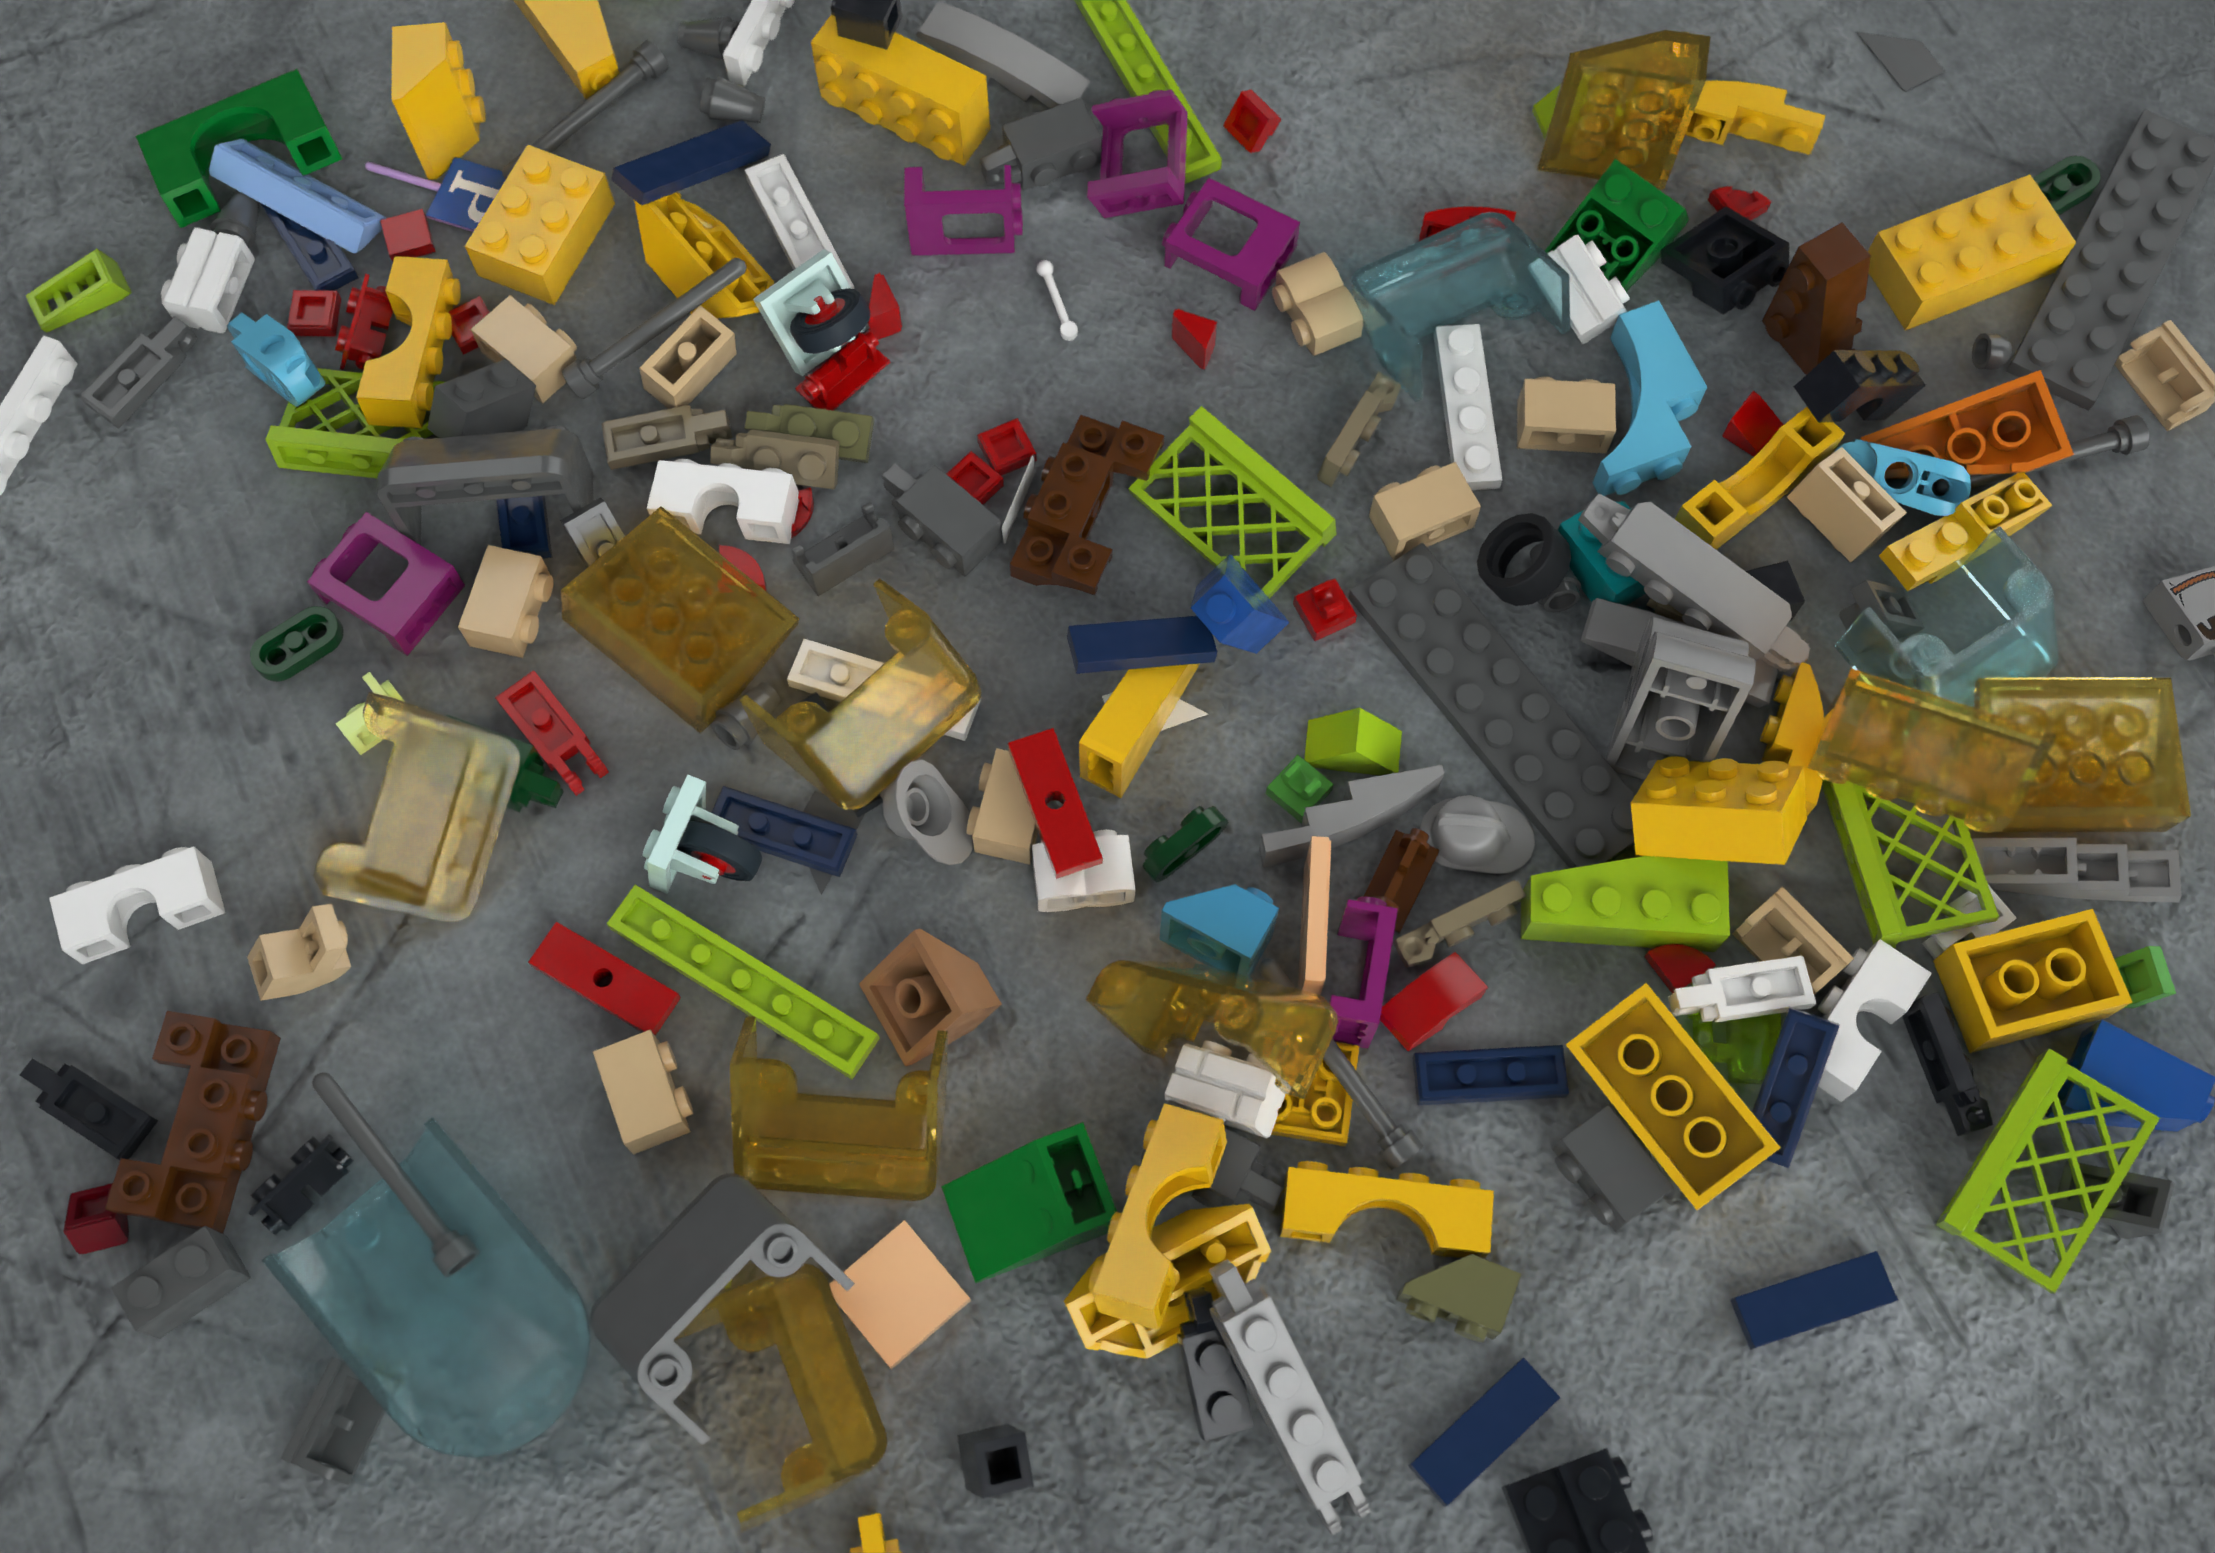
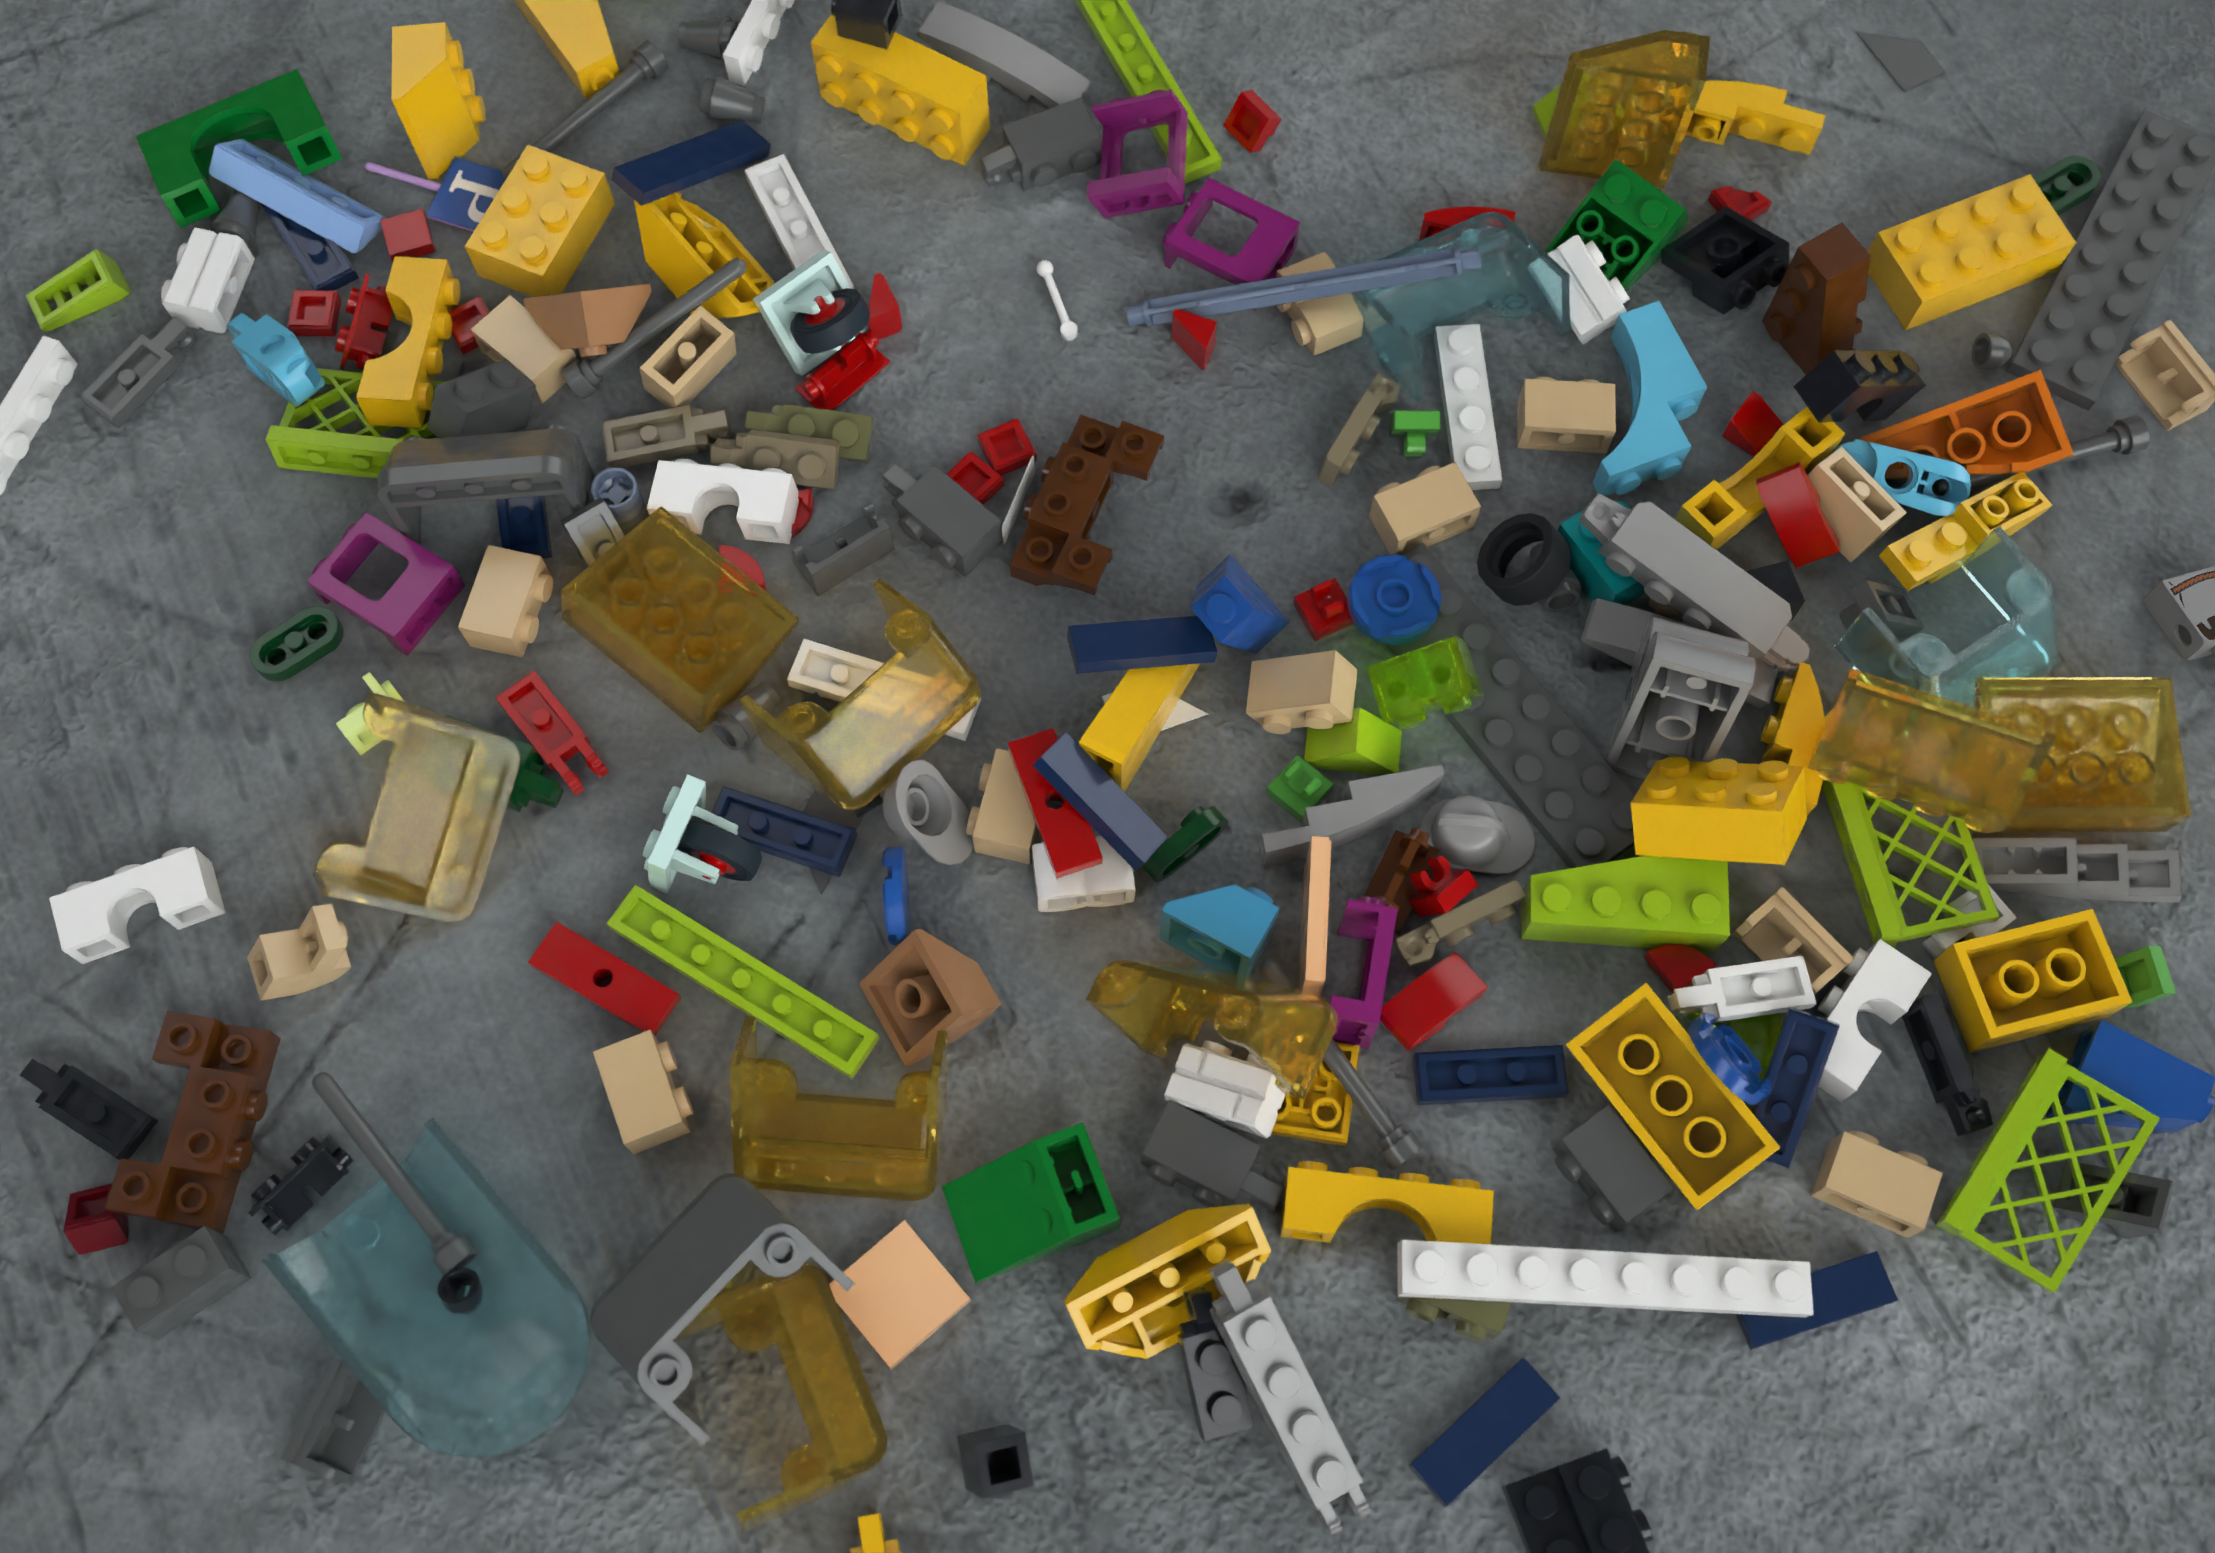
(452, 1291): none -> black hinge
(589, 317): none -> medium nougat slope
(614, 488): none -> sand blue wheel
(896, 895): none -> blue tile
(926, 209): magenta window -> none
(1100, 801): none -> dark blue tile
(1179, 1157): yellow arch -> none
(1258, 477): lime fence -> none
(1301, 691): none -> tan brick
(1308, 285): none -> sand blue piece
(1394, 599): none -> blue tile
(1414, 428): none -> bright green tile
(1425, 682): none -> clear neon green brick
(1441, 892): none -> red tile
(1603, 1278): none -> white plate
(1729, 1058): none -> blue tile
(1797, 515): none -> red slope
(1877, 1183): none -> tan brick

